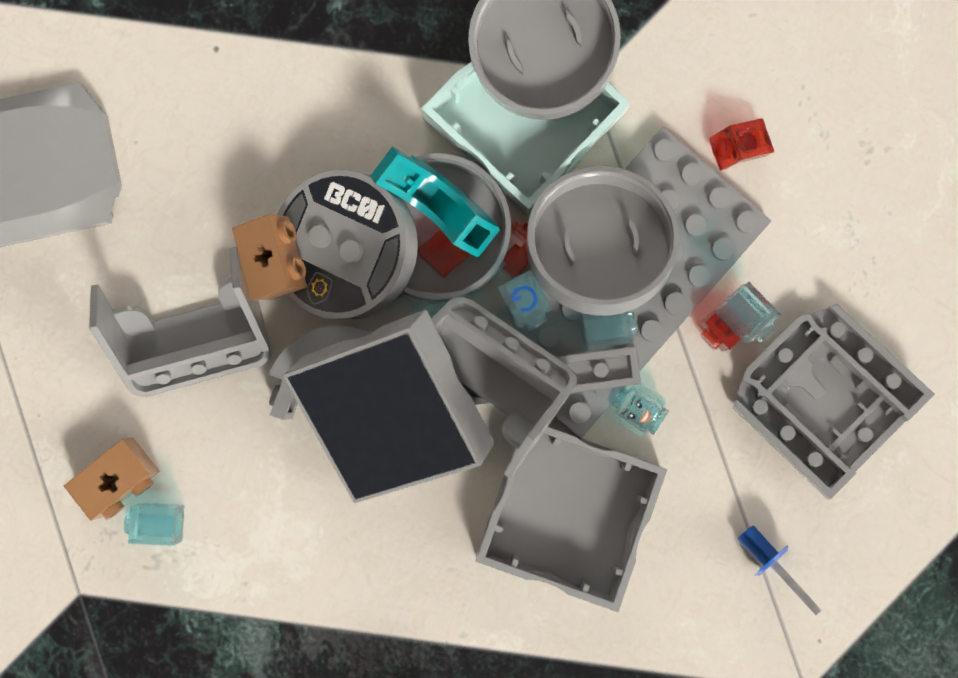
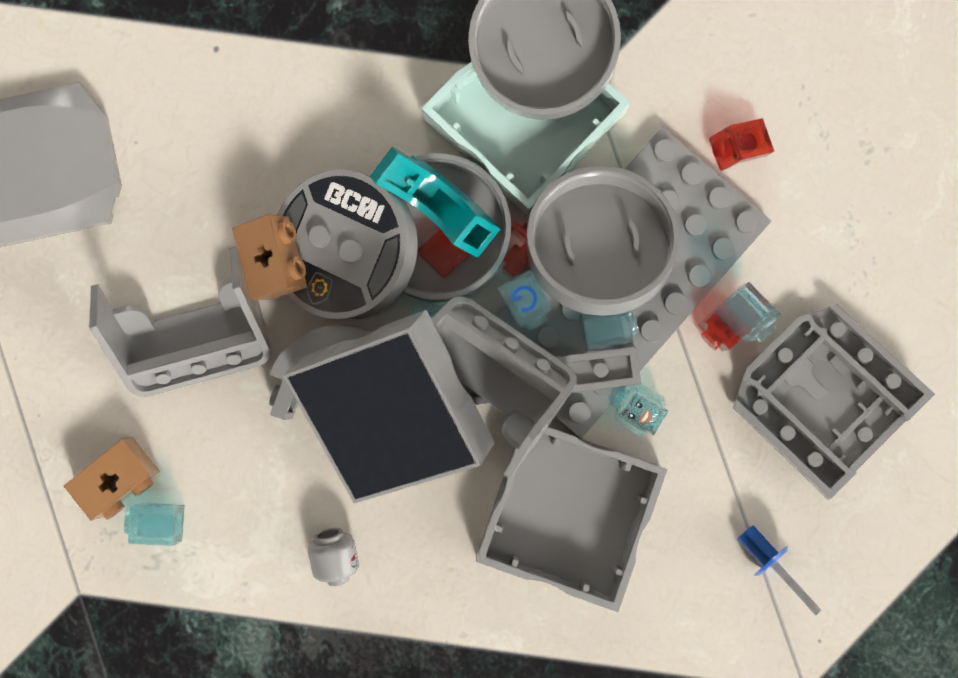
(333, 556): none -> light grey head

